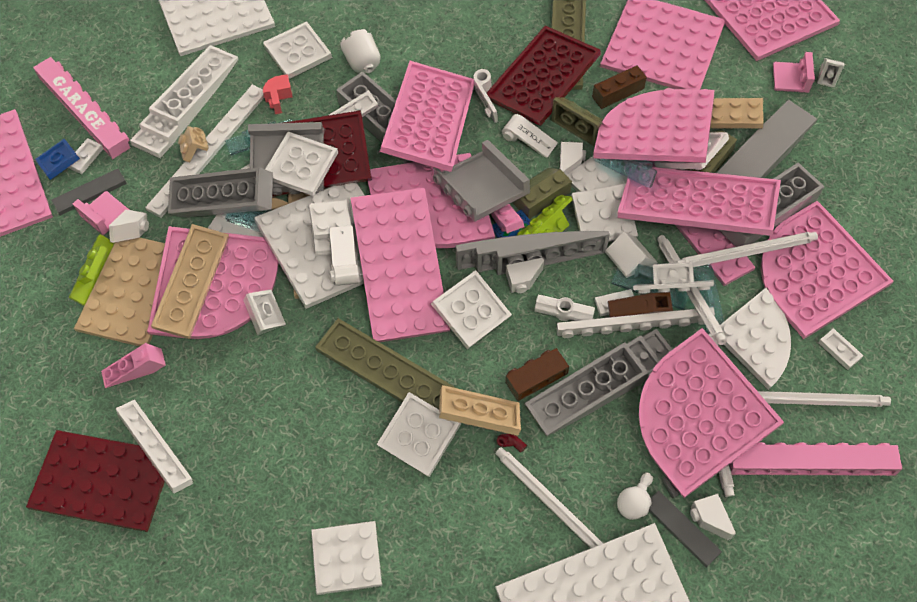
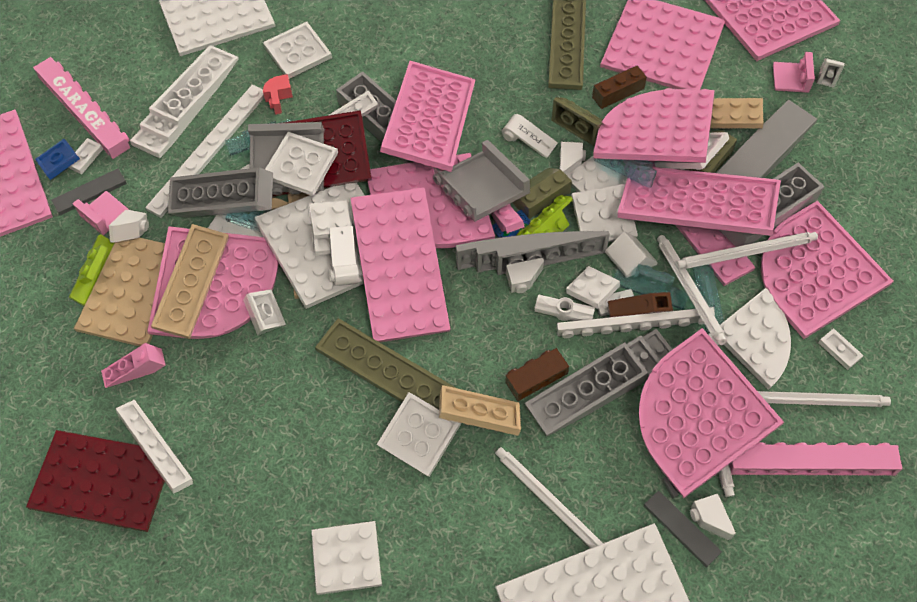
(190, 141): tan bracket -> none
(361, 51): white cylinder -> none
(471, 309): white plate -> none
(482, 84): white door -> none
(511, 440): dark red arm -> none
(542, 72): dark red plate -> none
(593, 287): none -> white plate
(635, 500): white hair -> none
(673, 276): white bracket -> none

